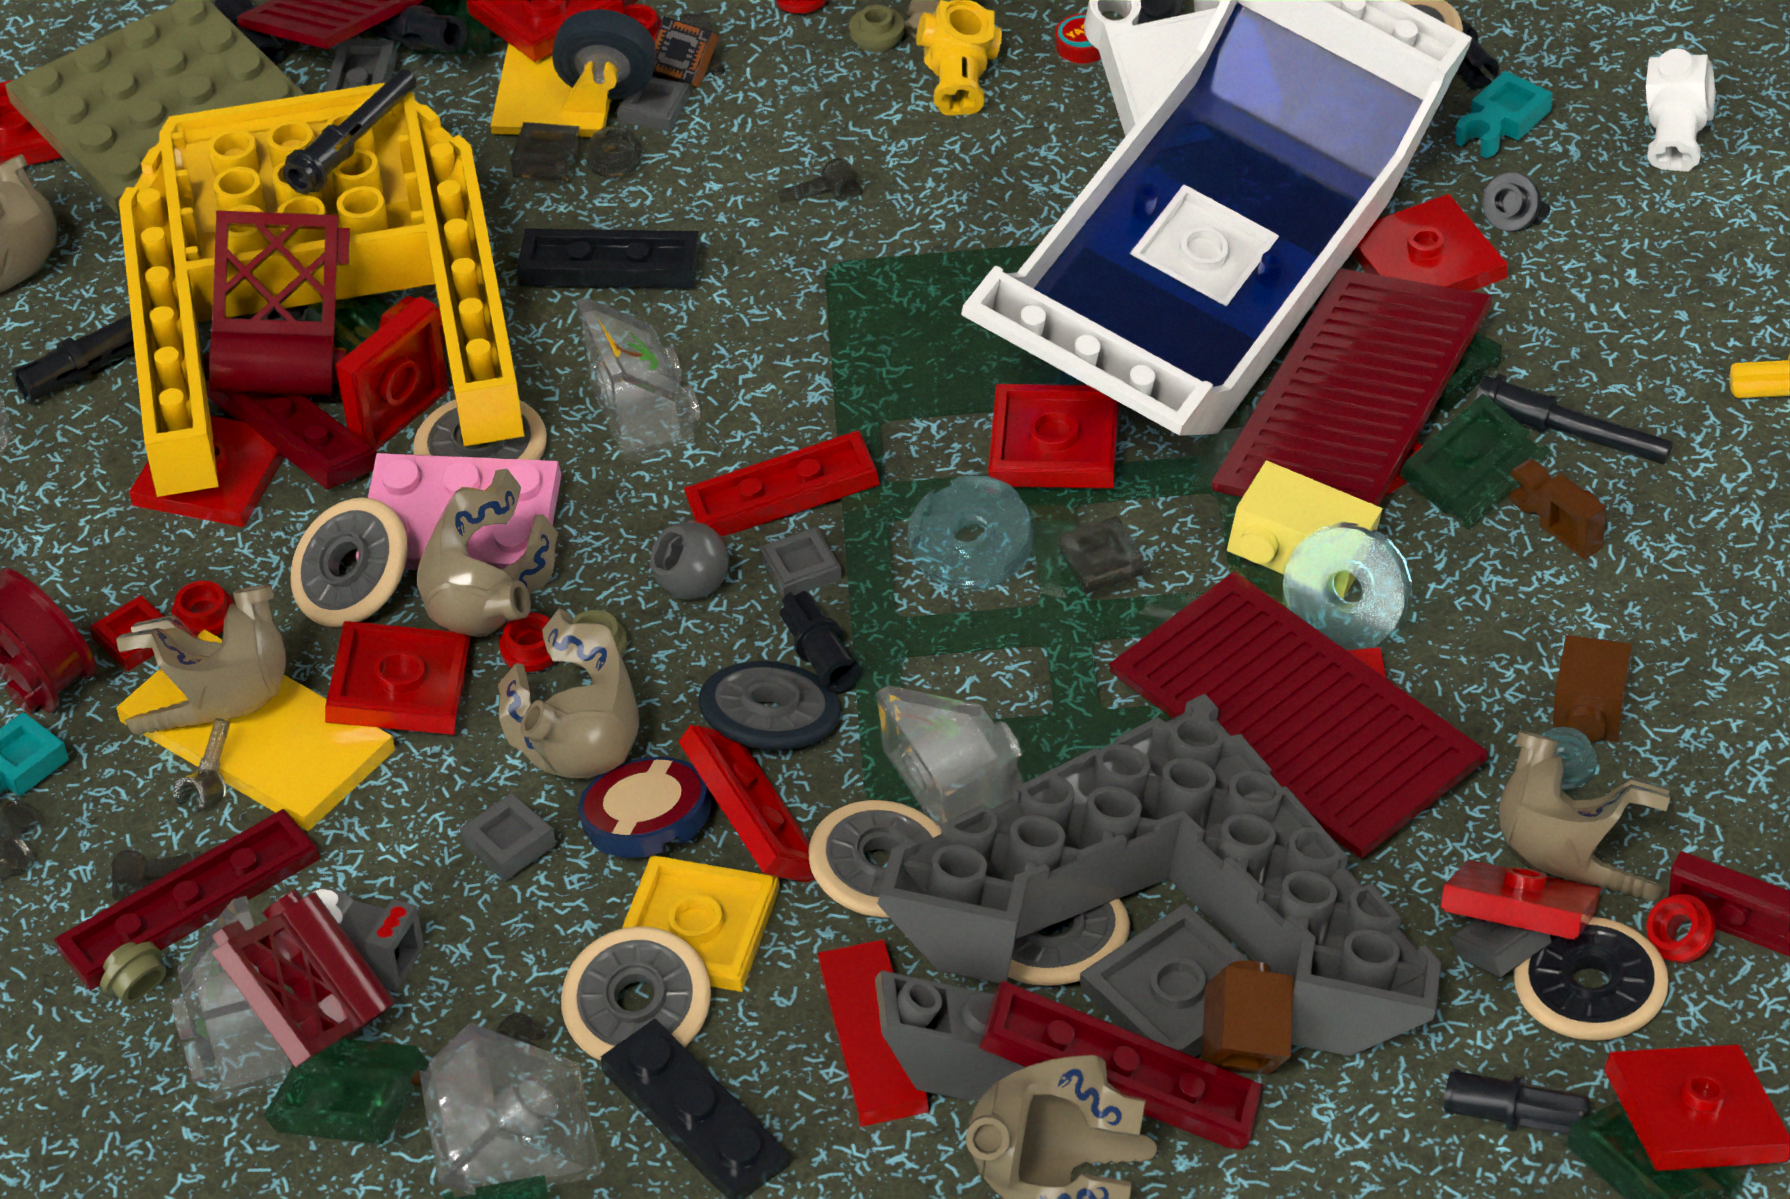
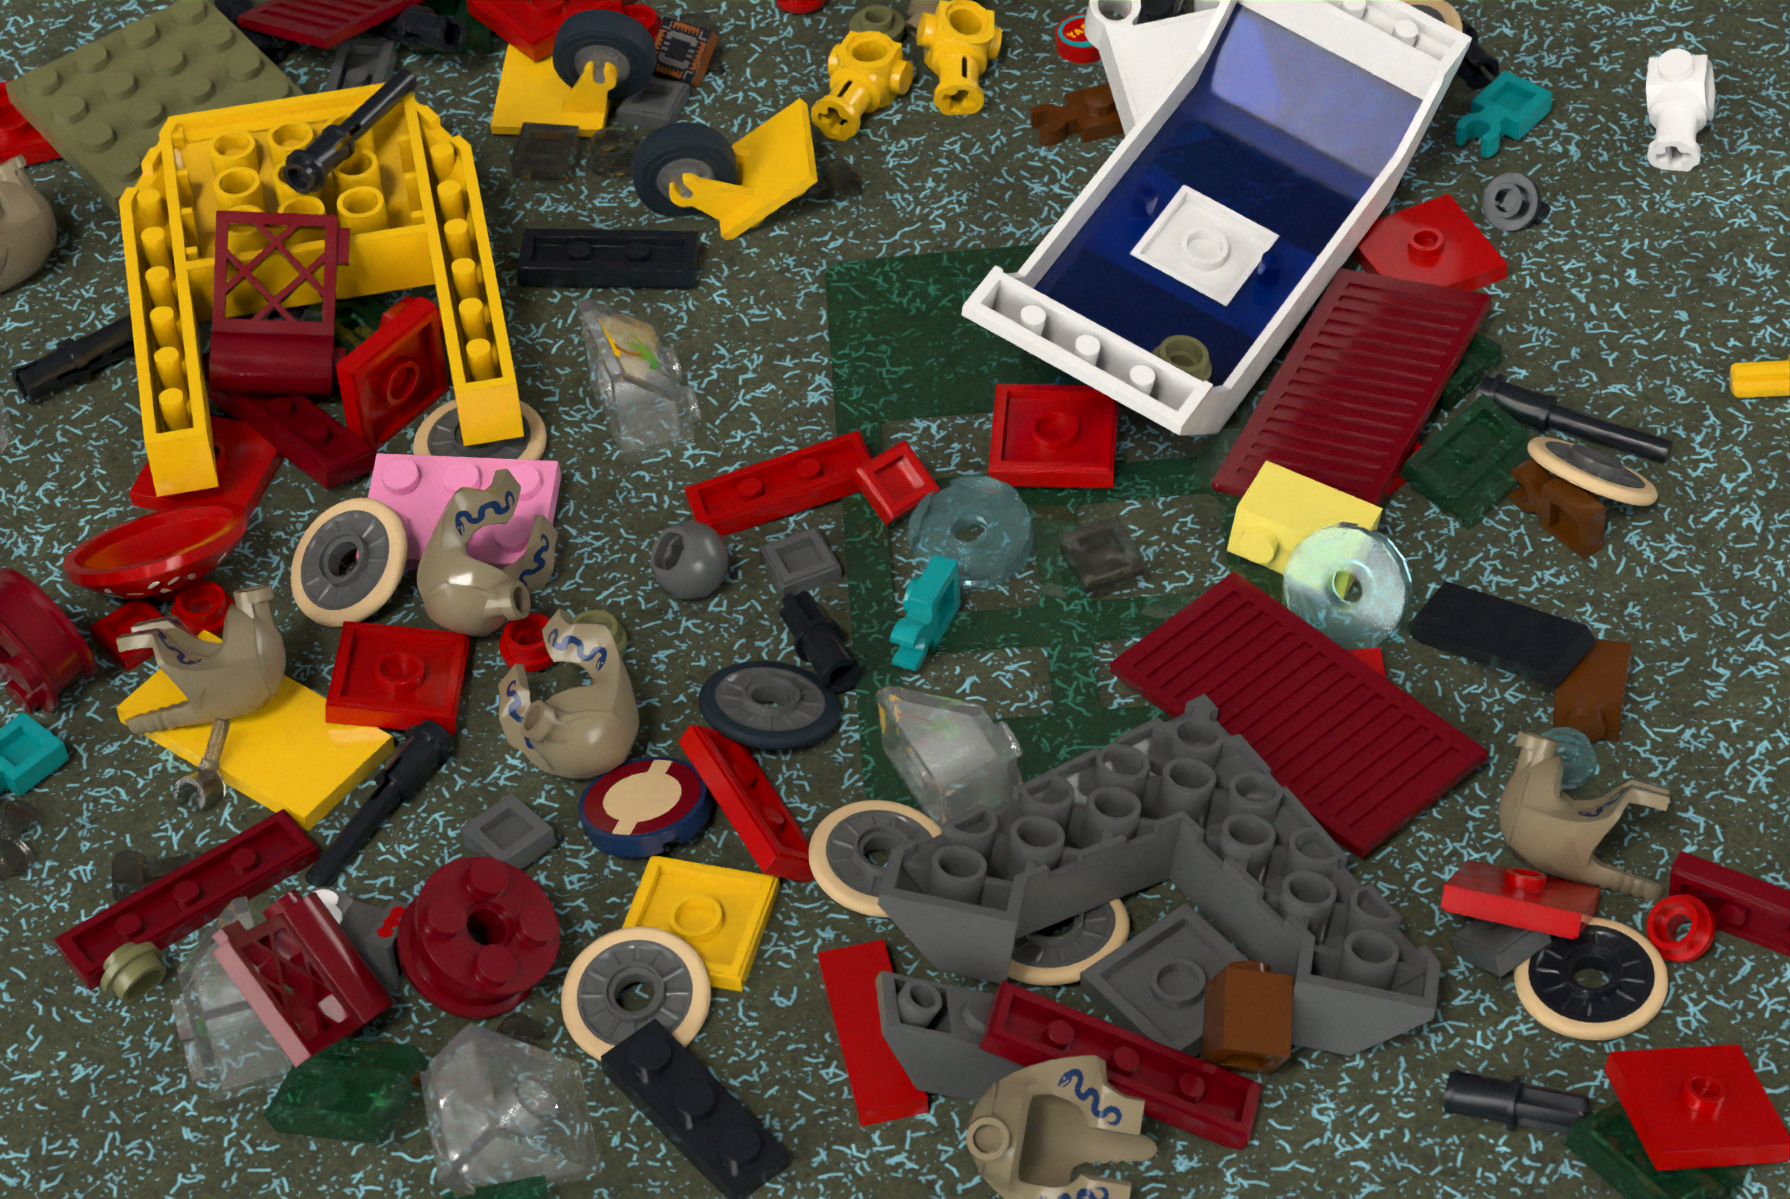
(158, 551): none -> red dish
(398, 780): none -> black pin
(499, 907): none -> dark red wheel
(697, 170): none -> plate
(865, 76): none -> yellow connector
(894, 482): none -> red tile
(930, 607): none -> teal plate
(1085, 112): none -> reddish brown plate
(1187, 355): none -> olive plate
(1501, 634): none -> black tile
(1592, 471): none -> wheel

